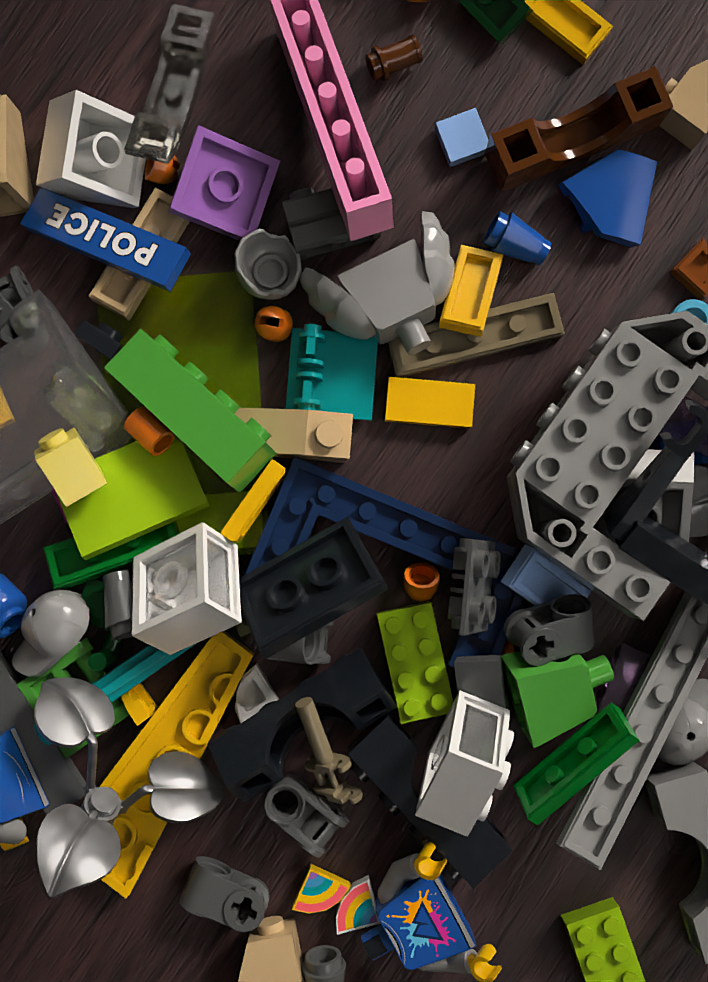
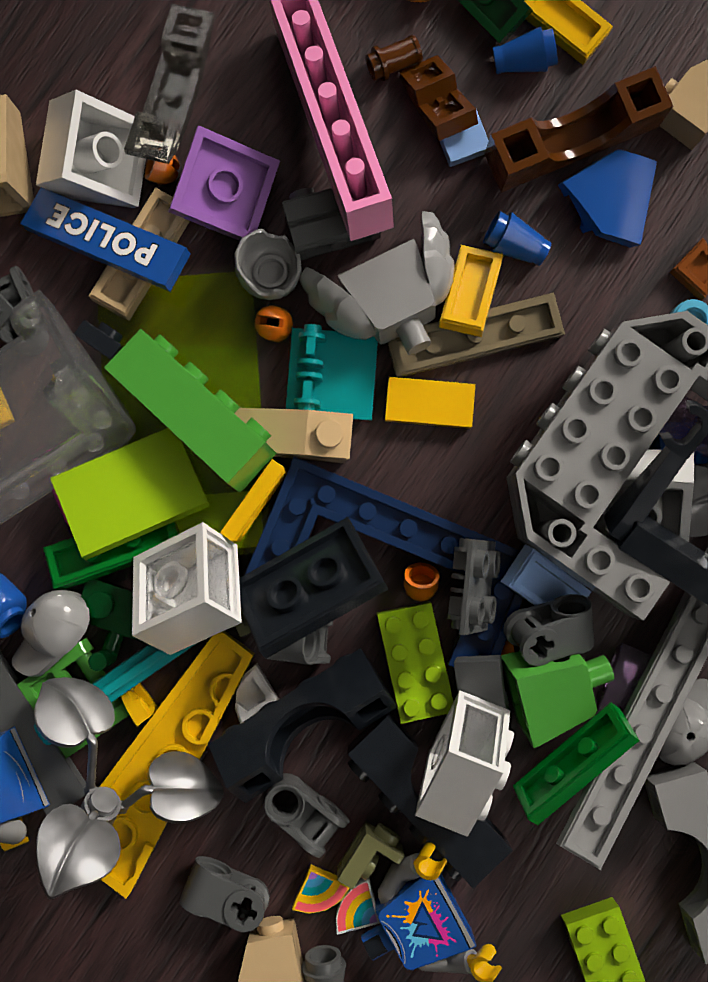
(68, 465): light yellow brick -> none
(118, 604): dark grey cone -> none
(149, 431): orange hinge -> none
(324, 760): dark tan piece -> none
(361, 855): none -> olive bracket
(437, 99): none -> reddish brown slope
(527, 53): none -> blue cone

